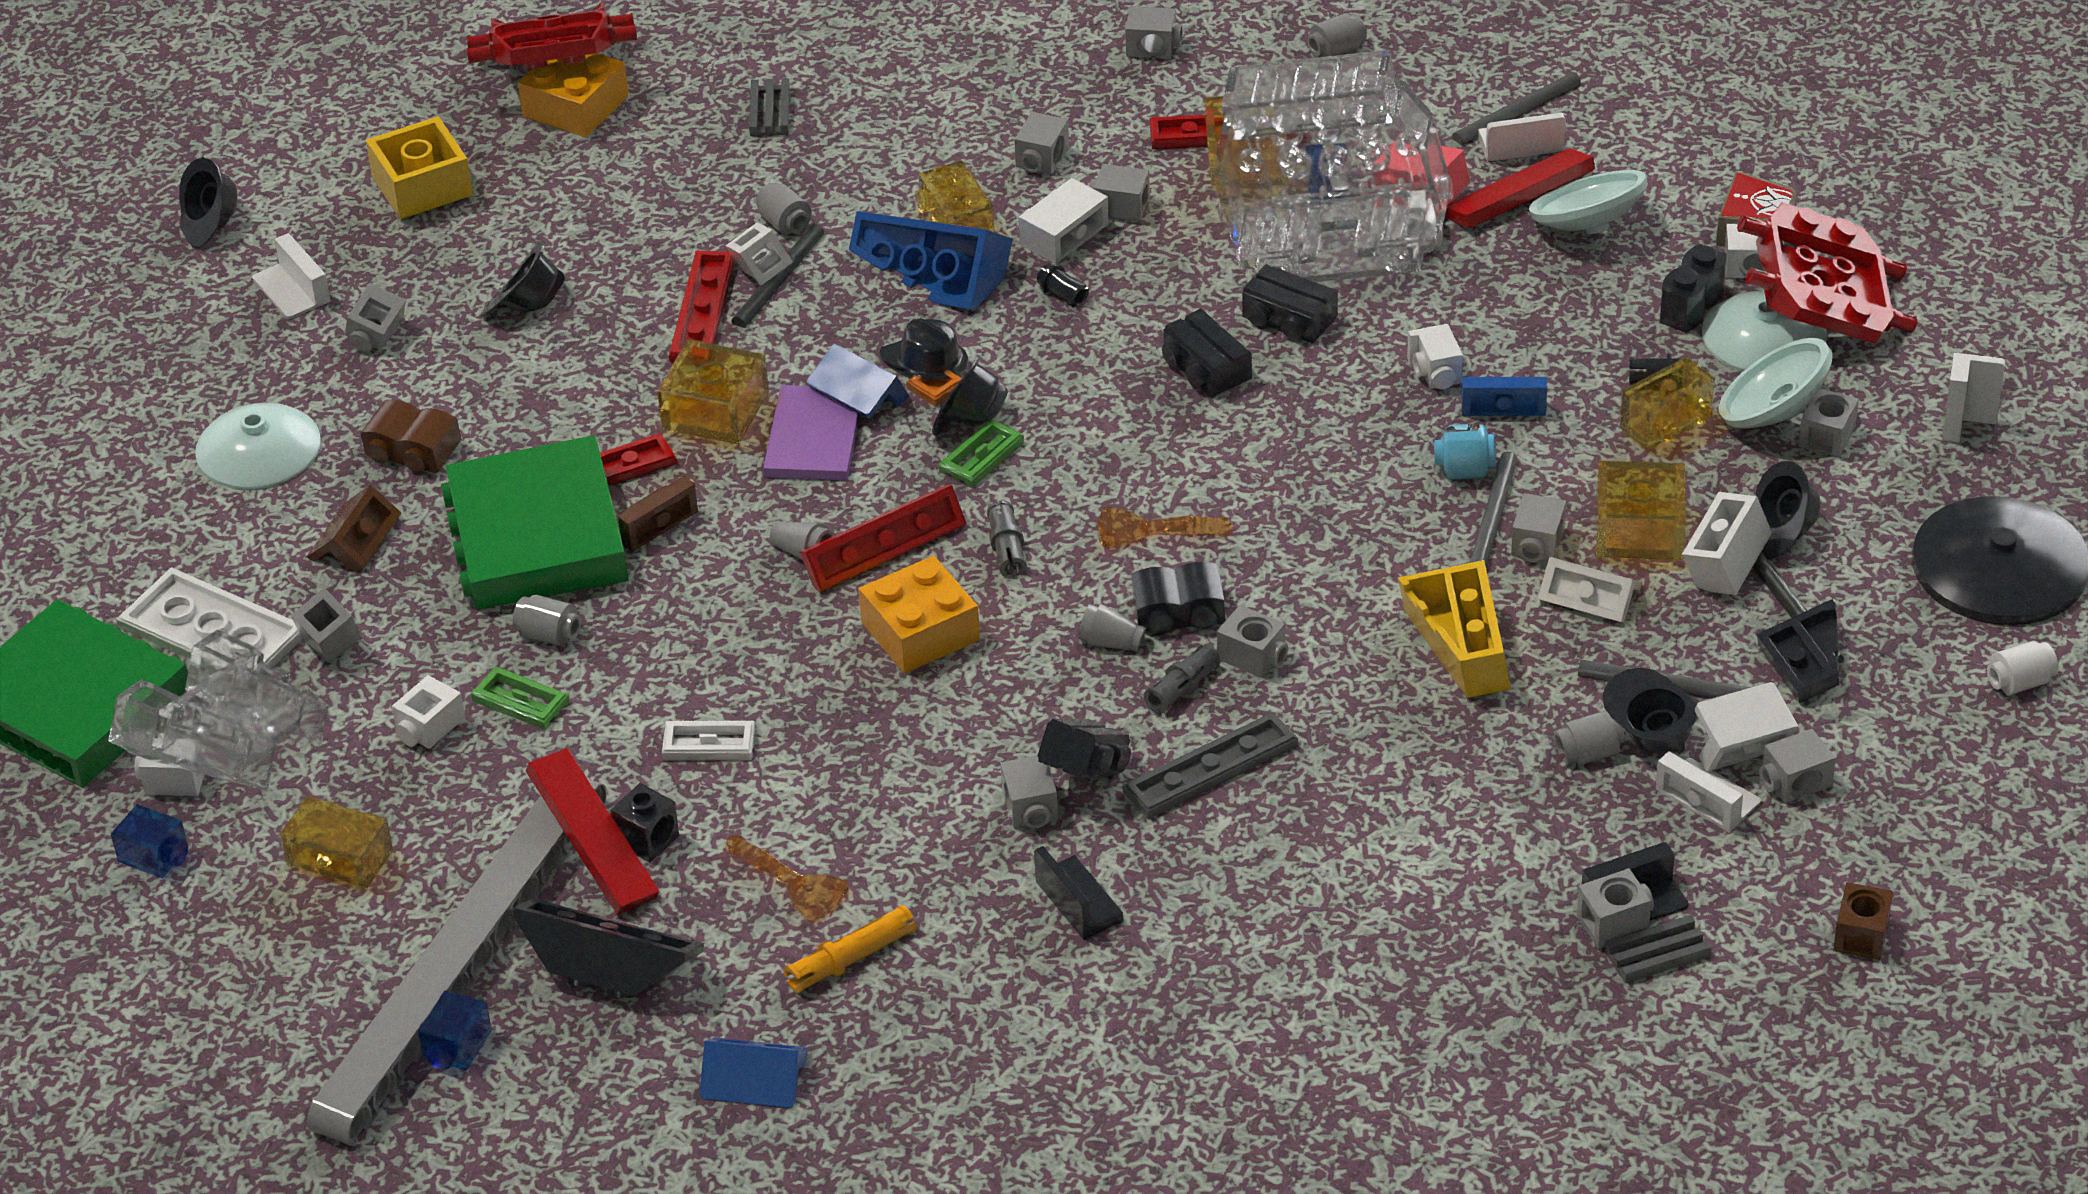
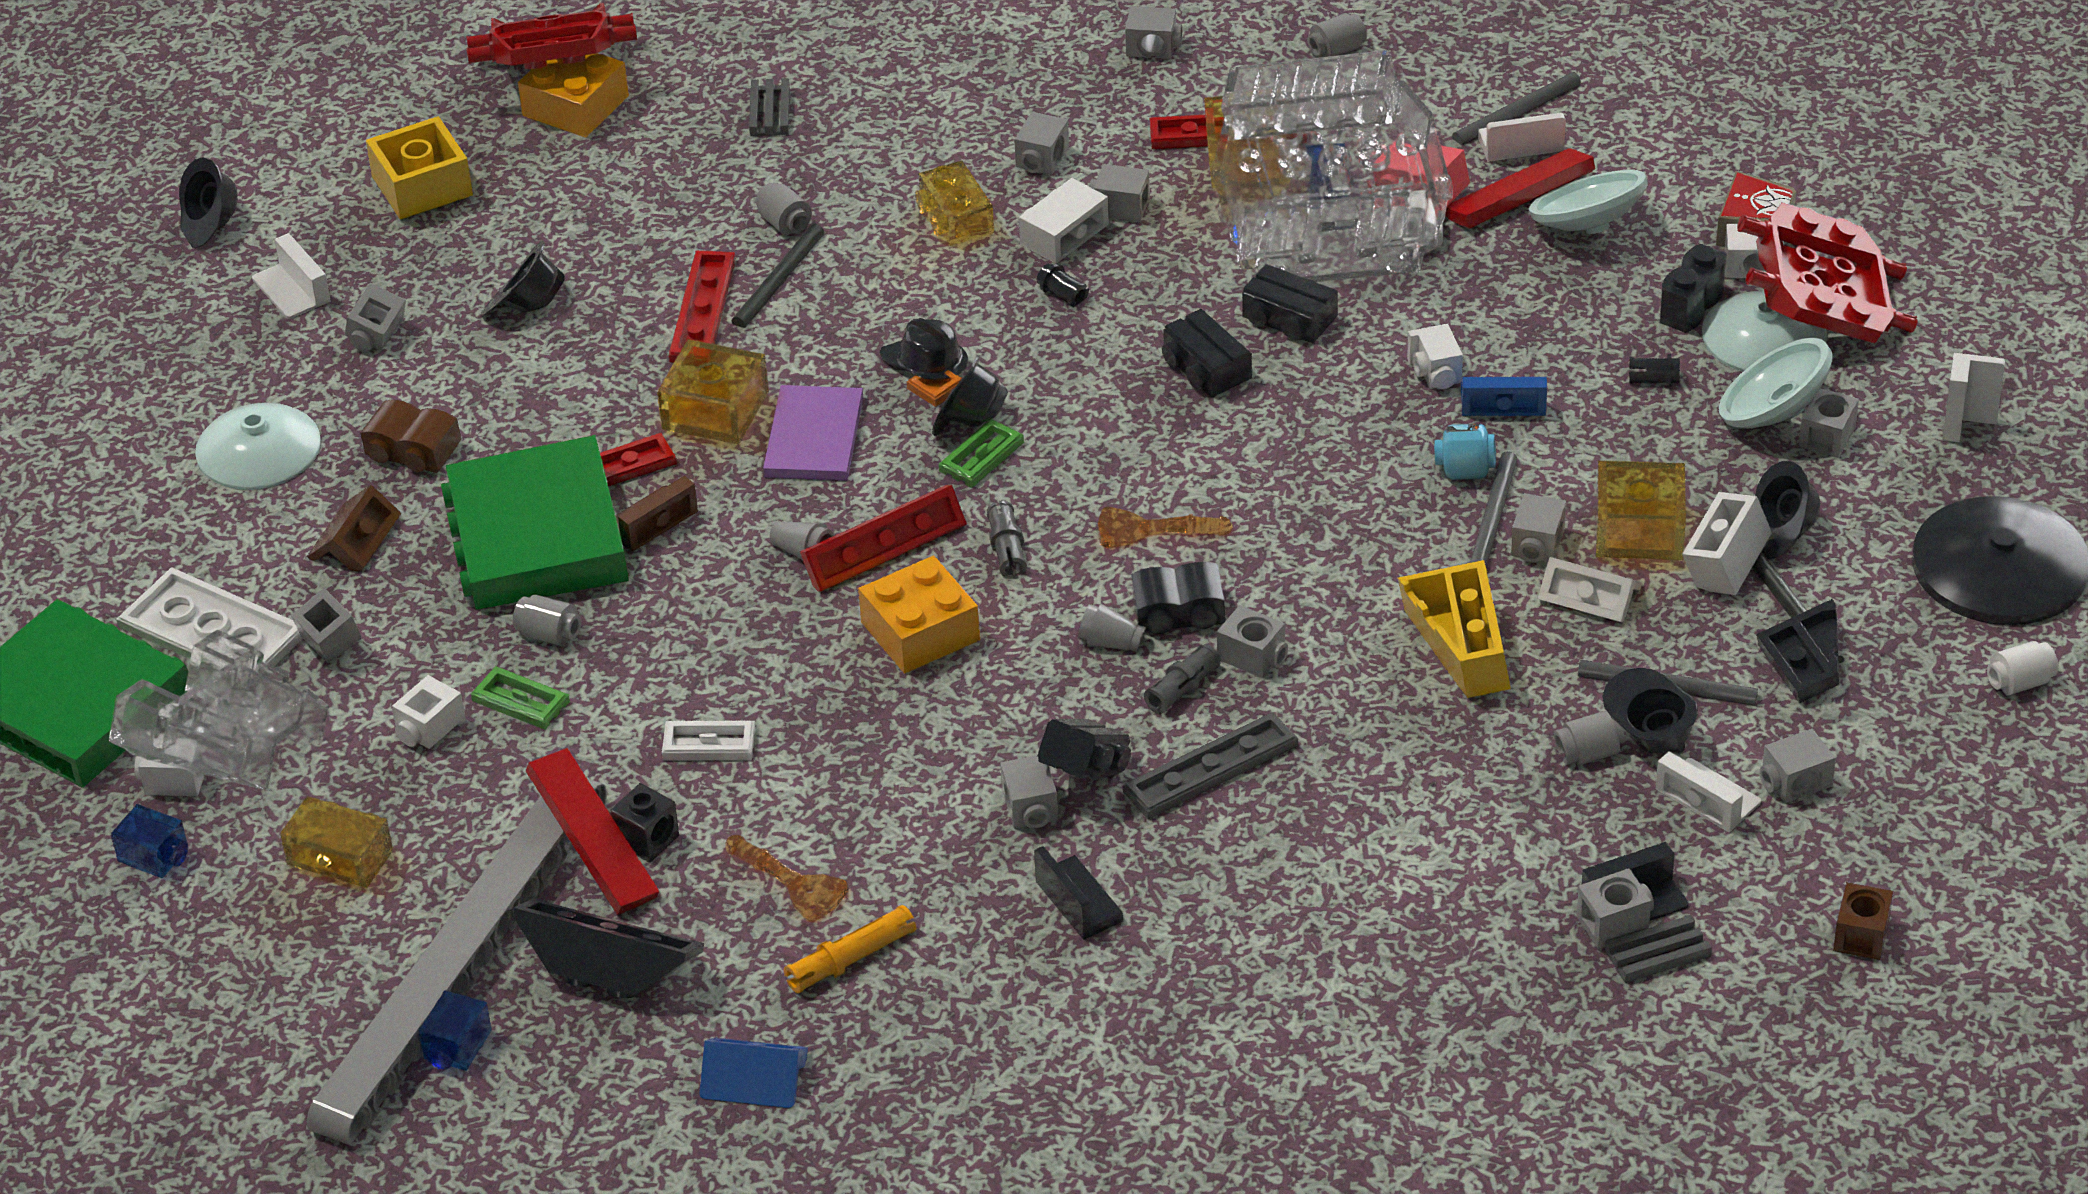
(759, 253): white brick -> none
(856, 382): panel -> none
(949, 260): blue wedge -> none
(1667, 403): clear yellow brick -> none
(1743, 724): white panel -> none

